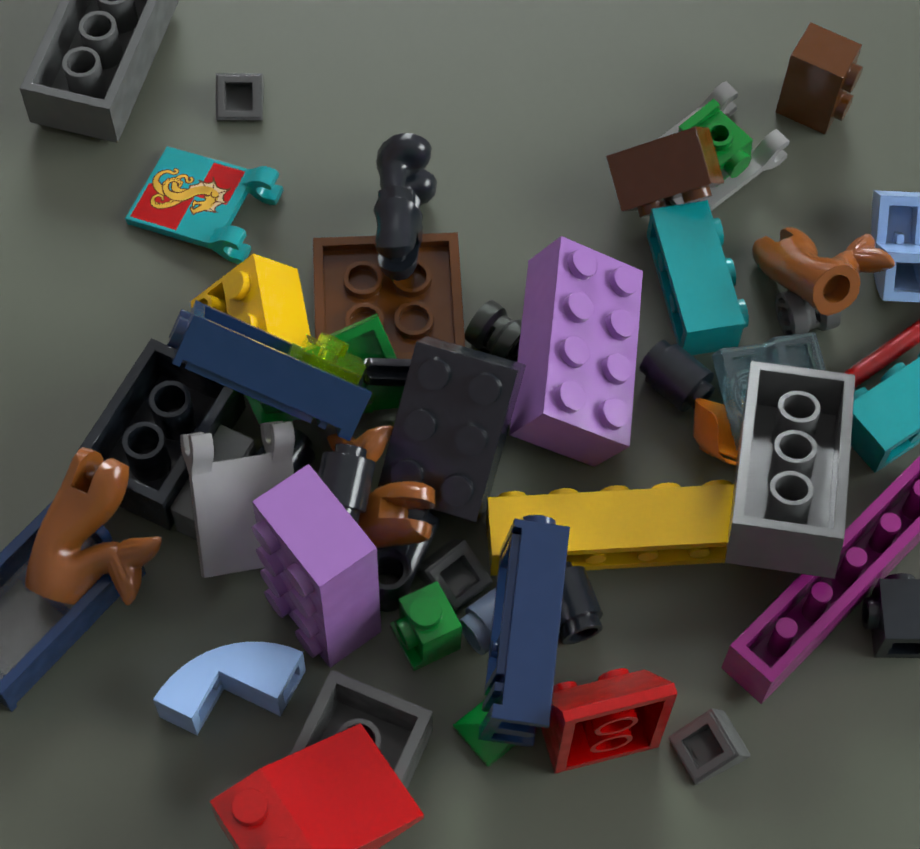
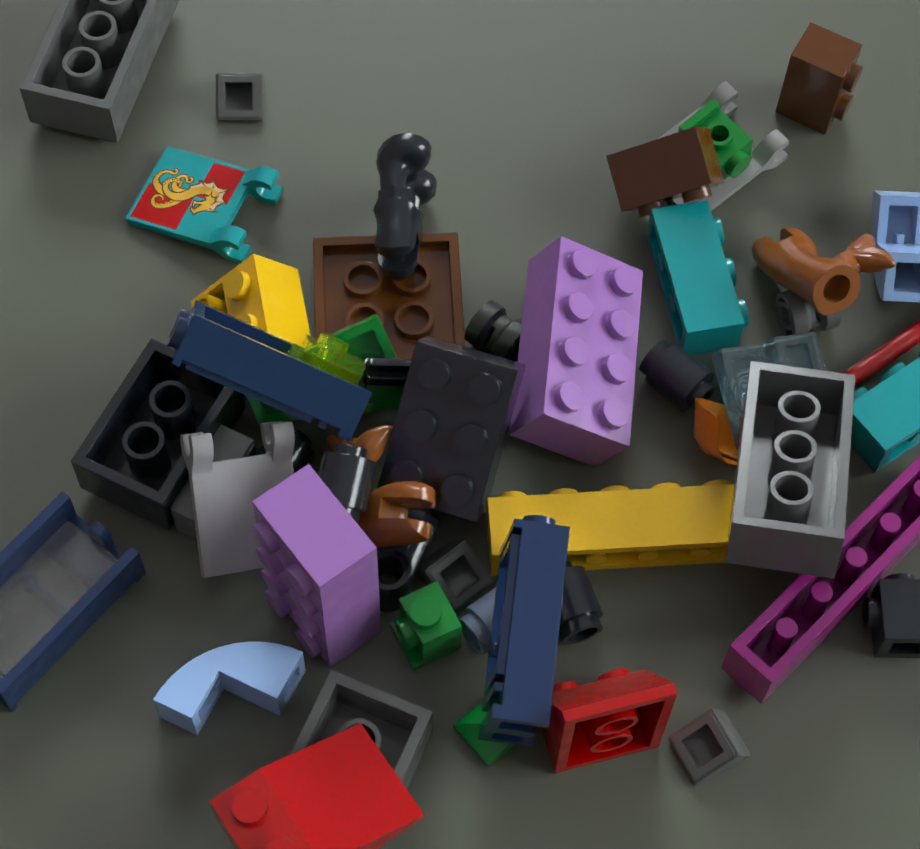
(81, 506): dark orange piece -> none

